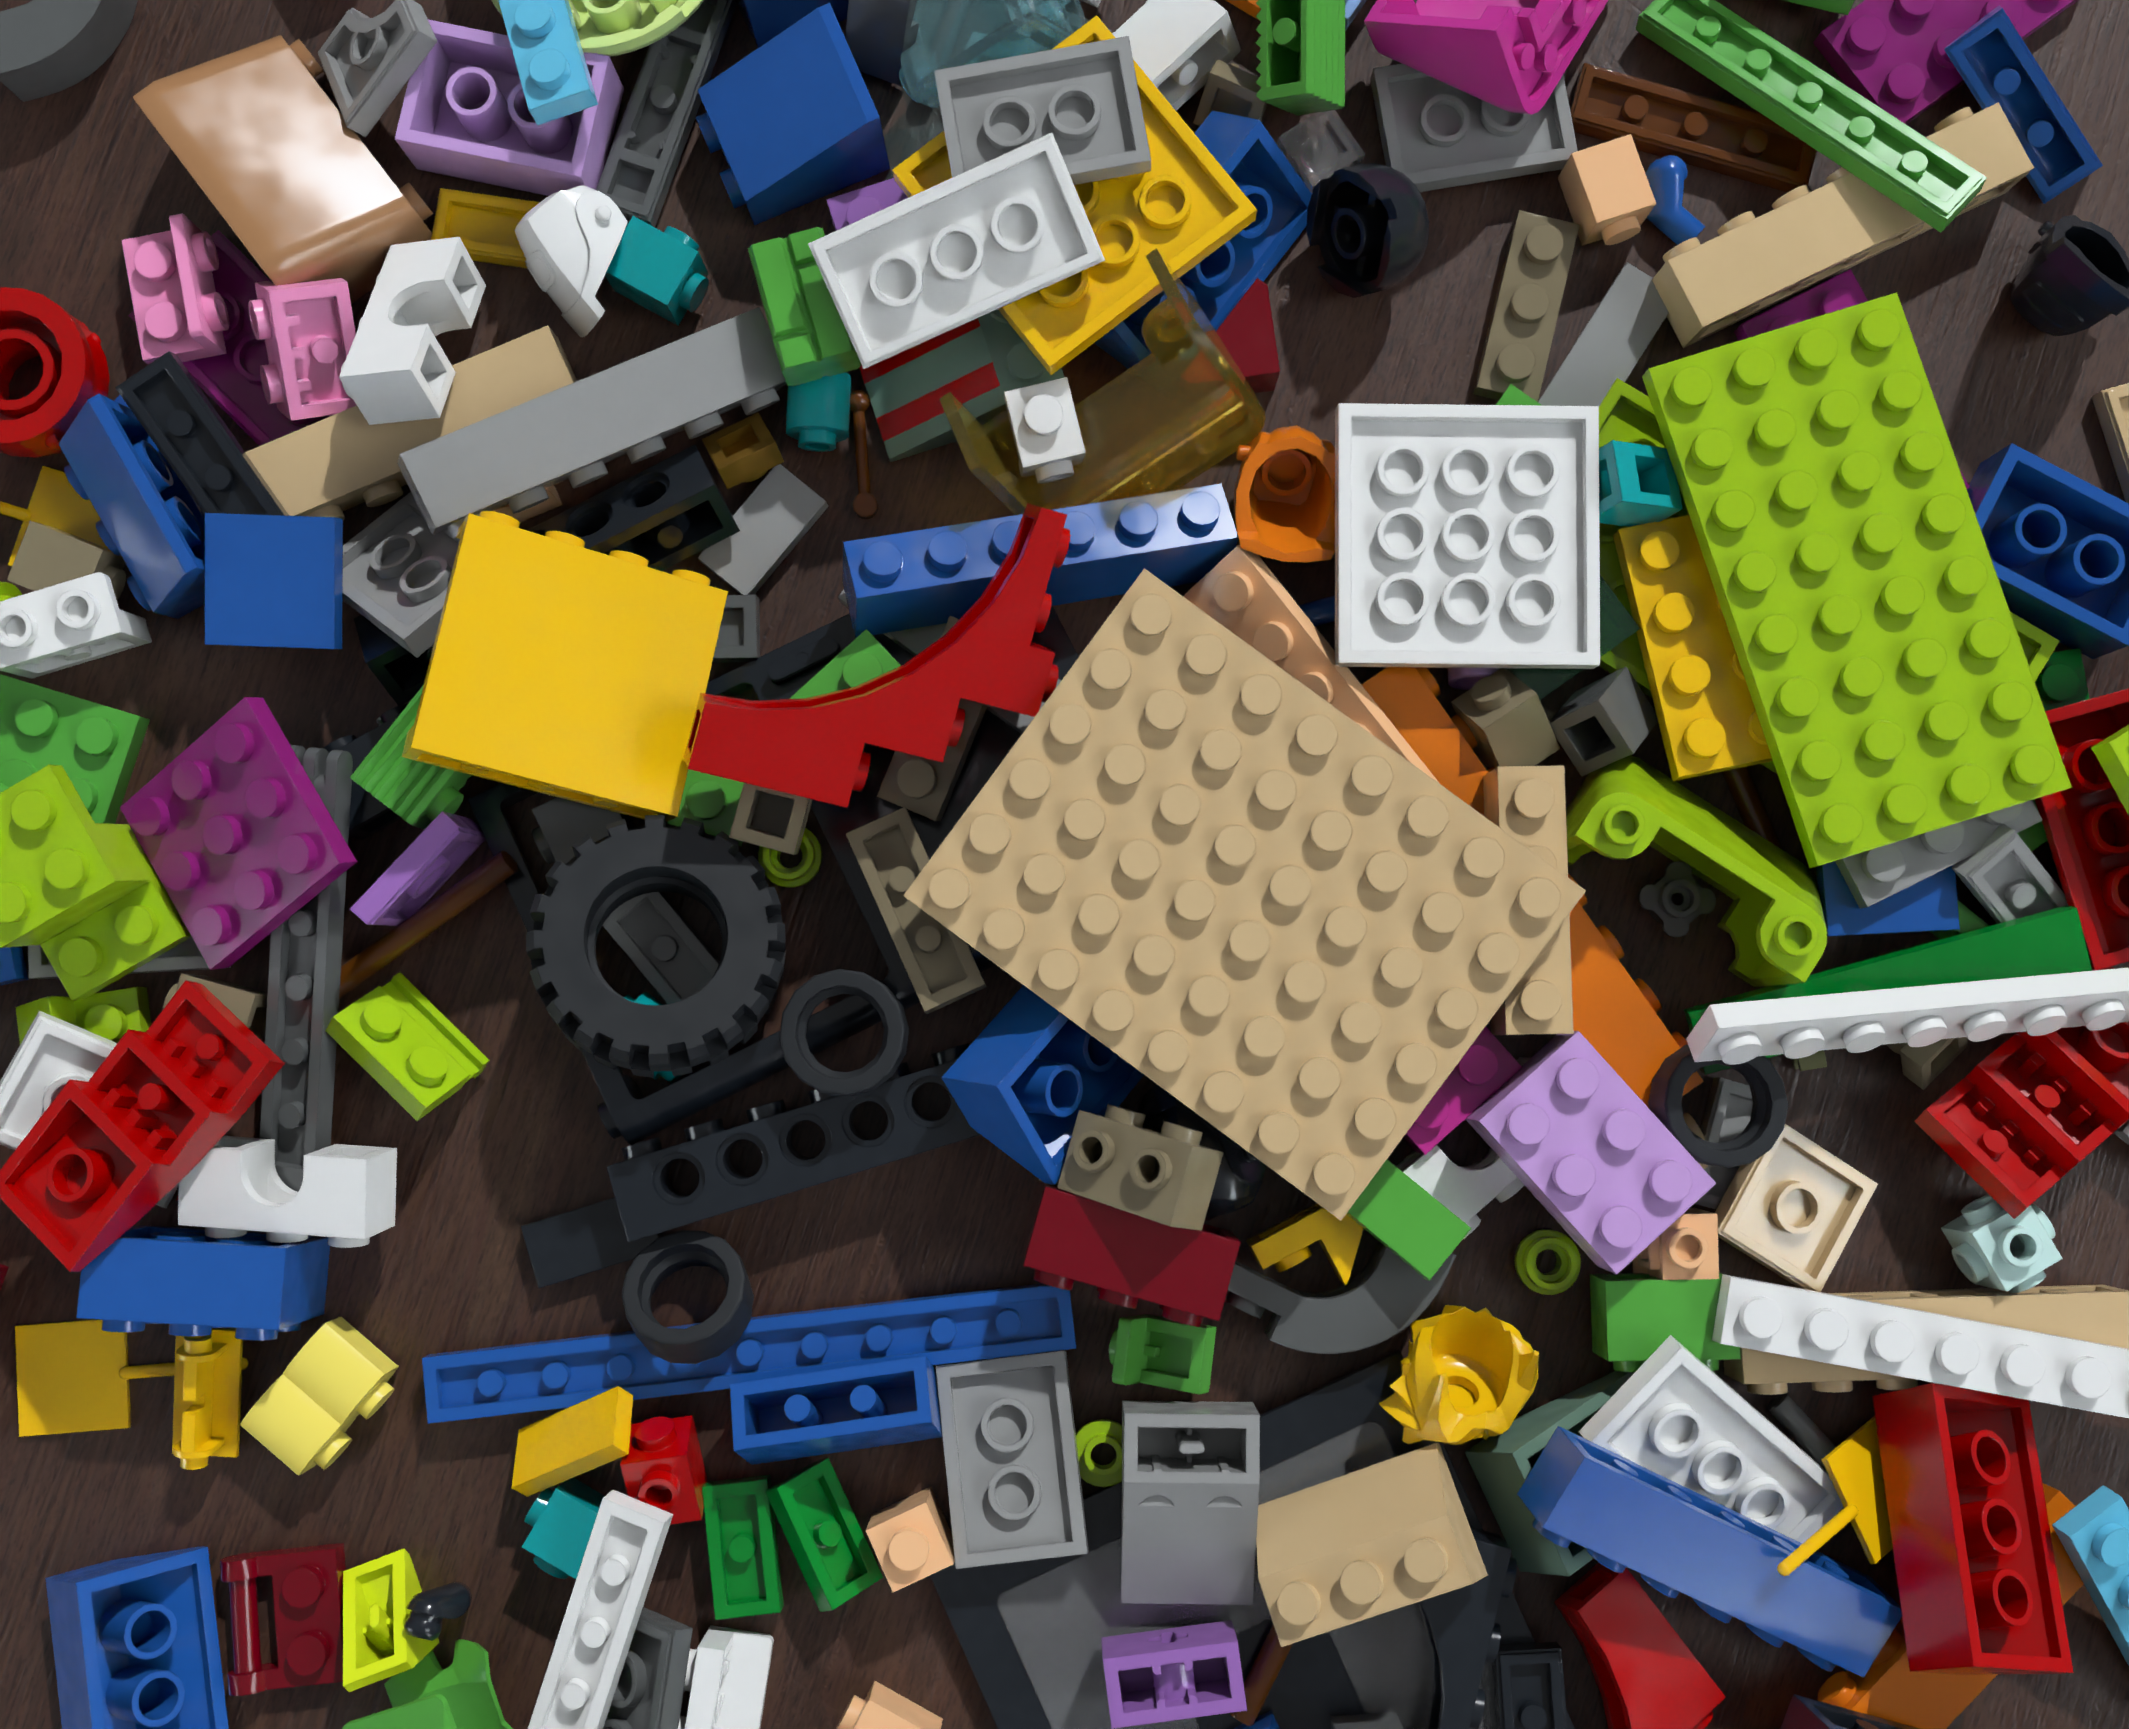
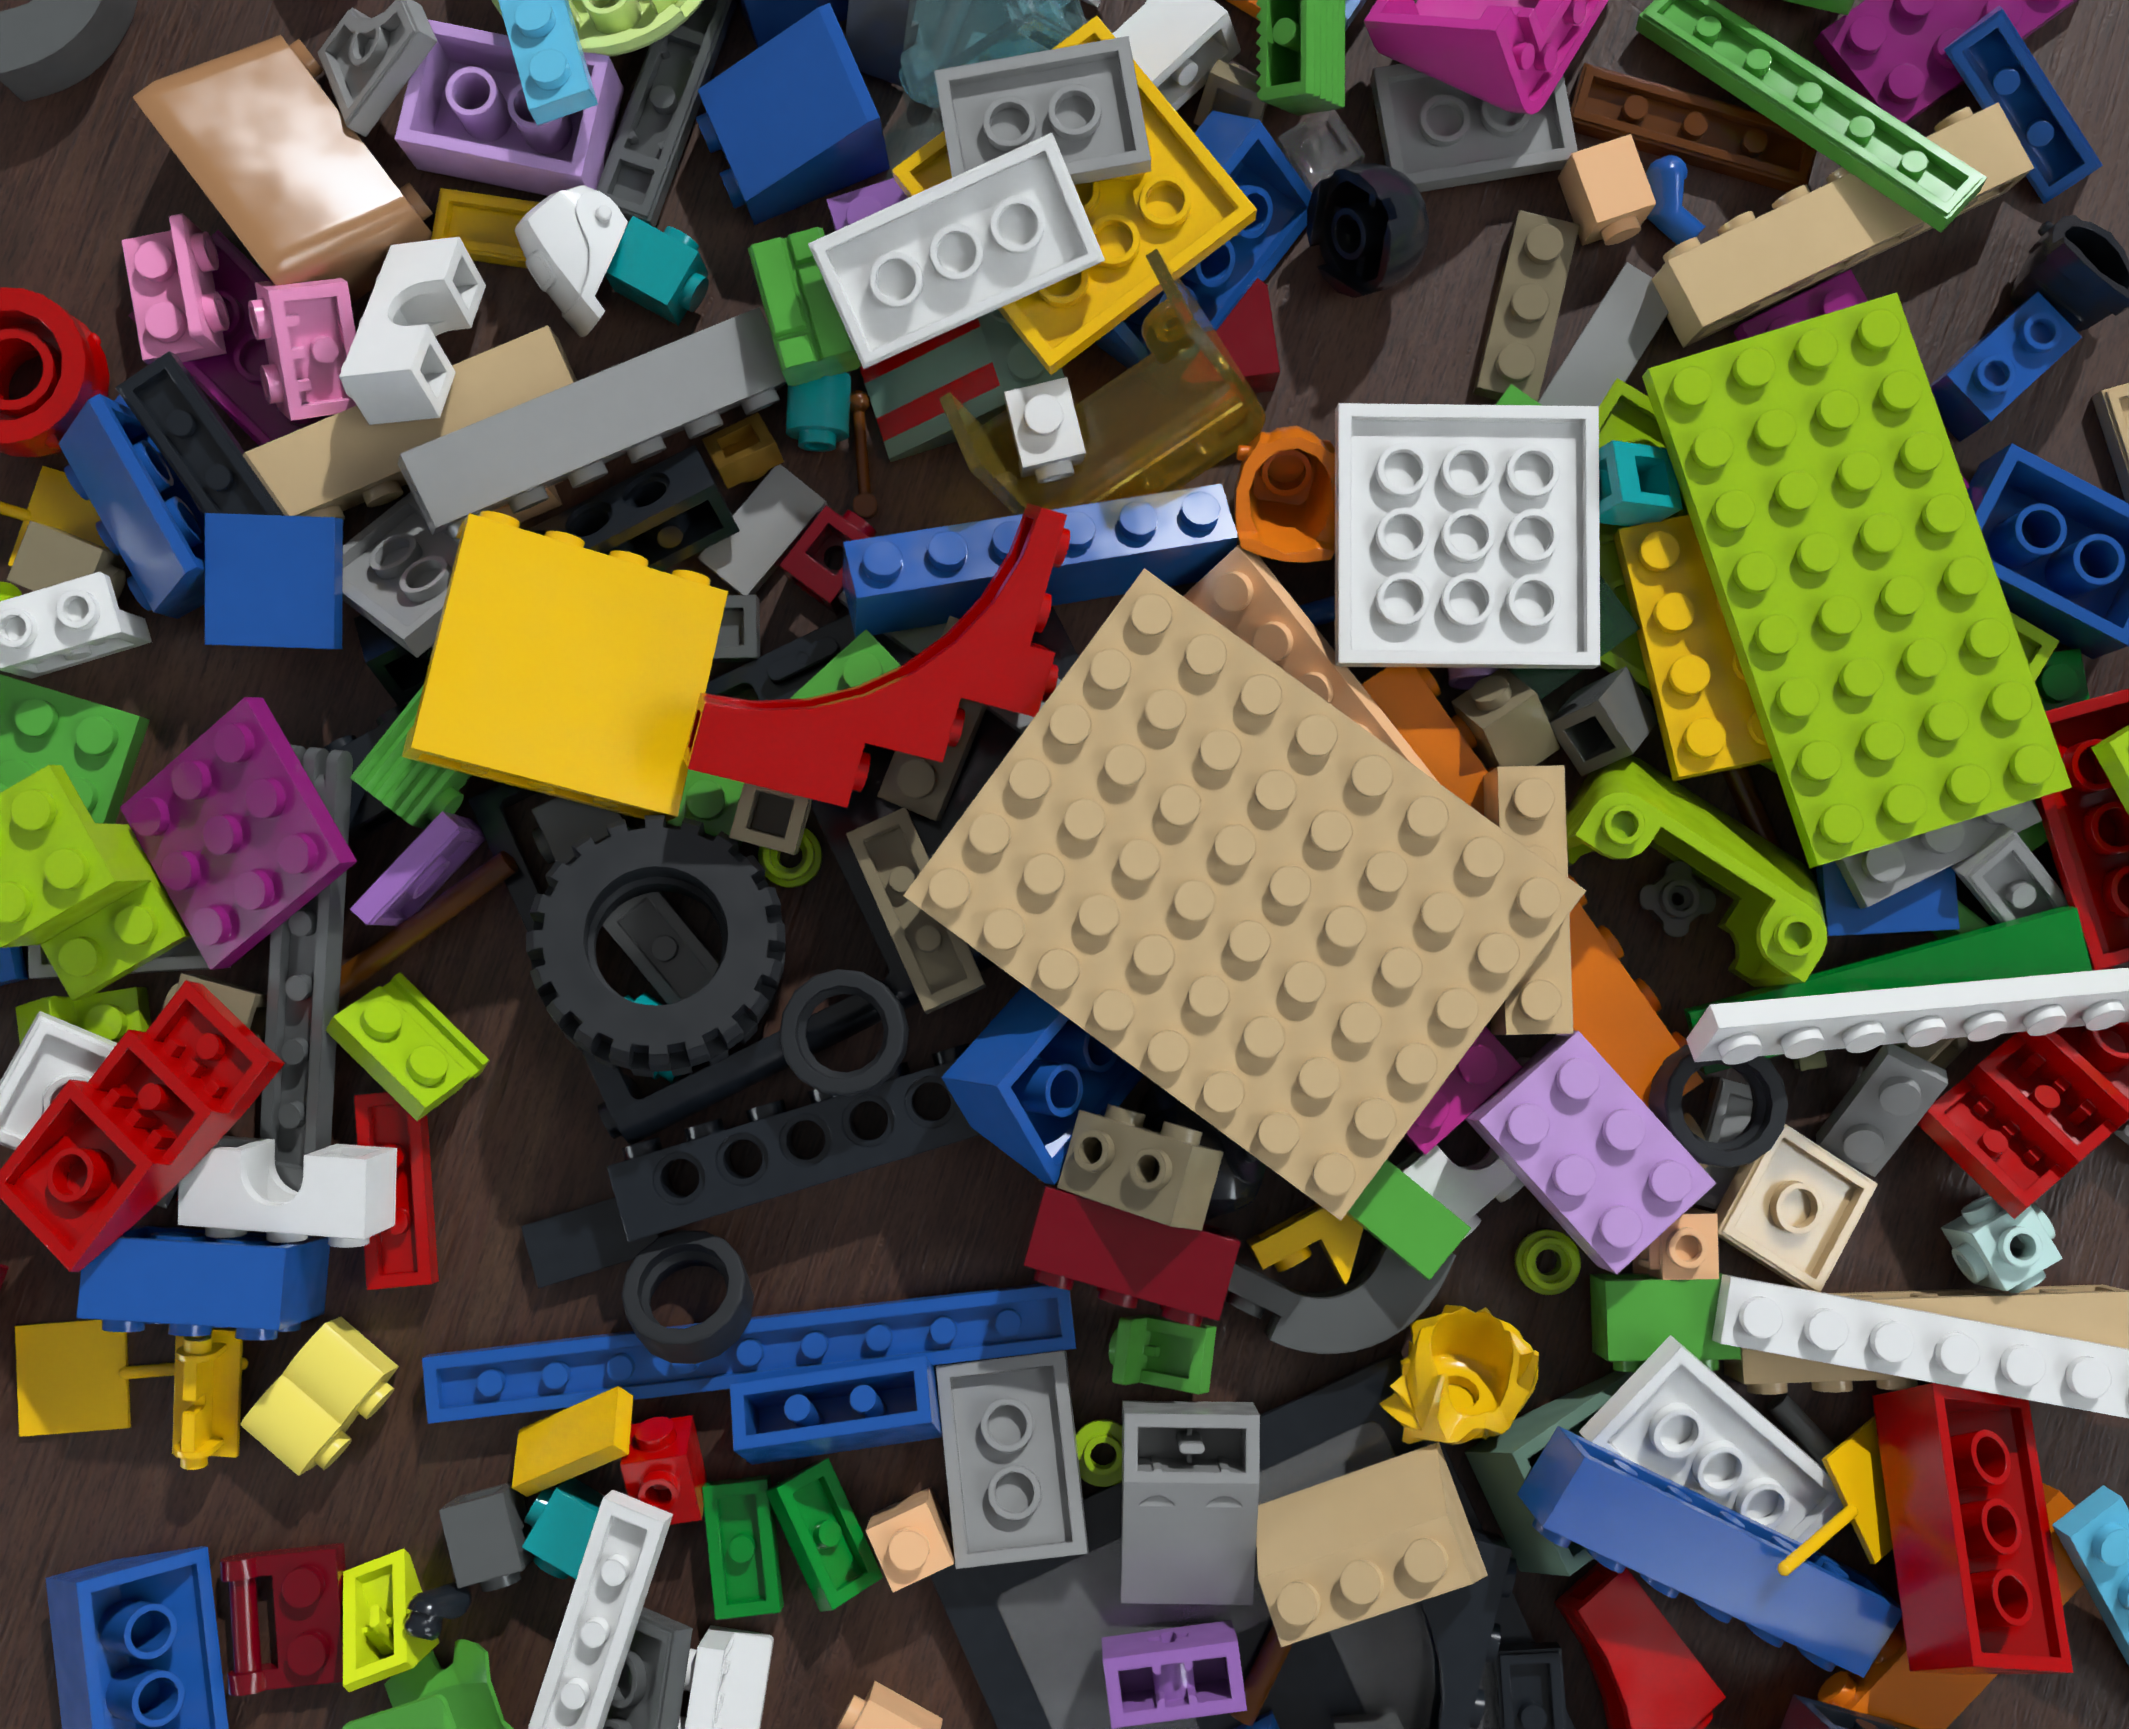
(408, 1250): none -> red plate
(487, 1537): none -> dark grey brick
(807, 560): none -> dark red brick
(1881, 1108): none -> light grey plate
(2002, 366): none -> blue brick

